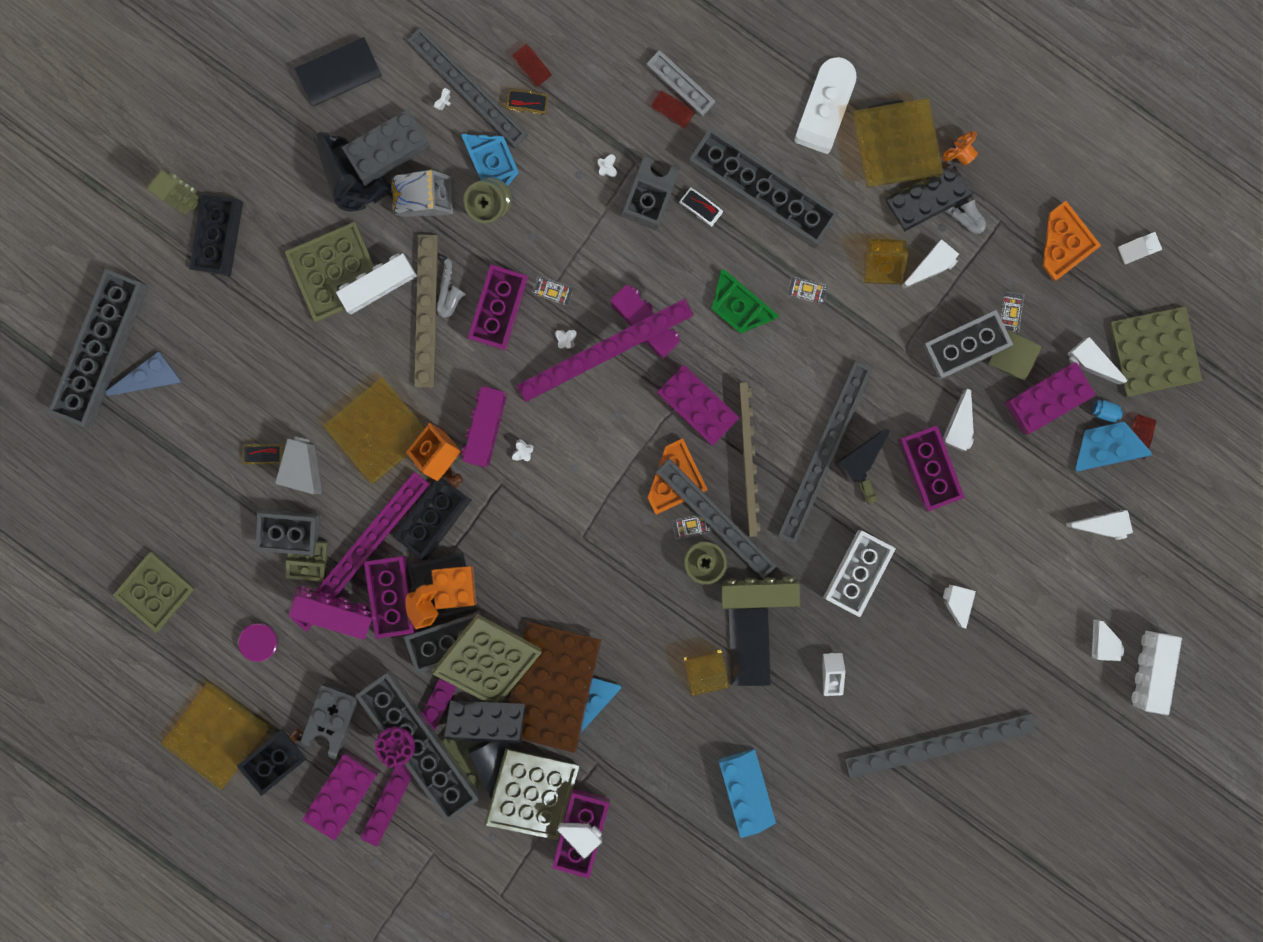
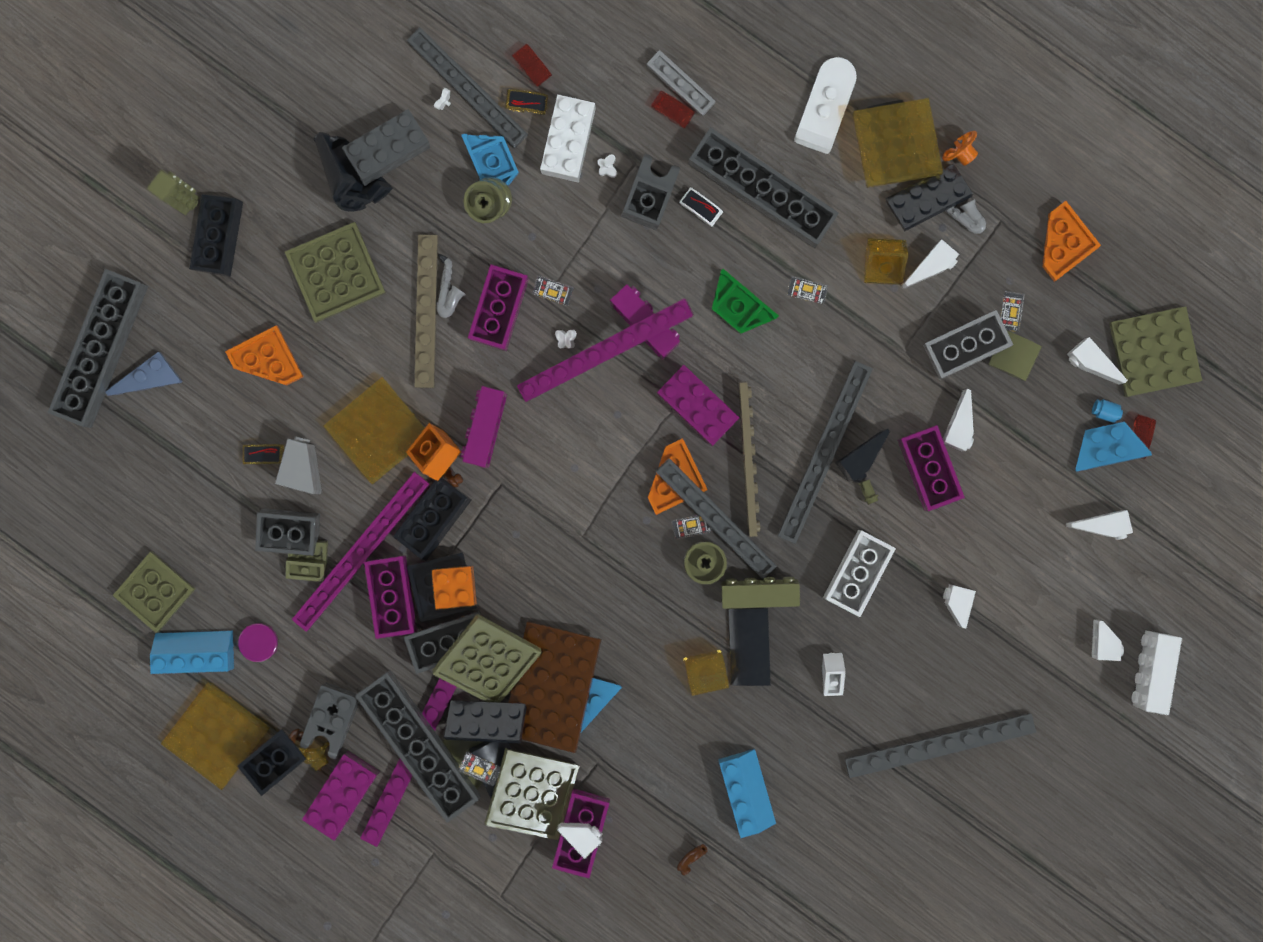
(192, 652): none -> dark azure slope
(266, 357): none -> orange plate
(316, 756): none -> clear yellow animal
(330, 612): magenta brick -> none
(338, 71): black slope -> none
(376, 283): white brick -> none
(394, 746): magenta tile -> none
(419, 606): orange brick -> none
(422, 194): light grey slope -> none
(479, 768): none -> clear tile
(523, 451): white piece -> none
(568, 138): none -> white brick
(691, 857): none -> reddish brown arm
(1050, 398): magenta brick -> none
(1139, 248): white slope -> none

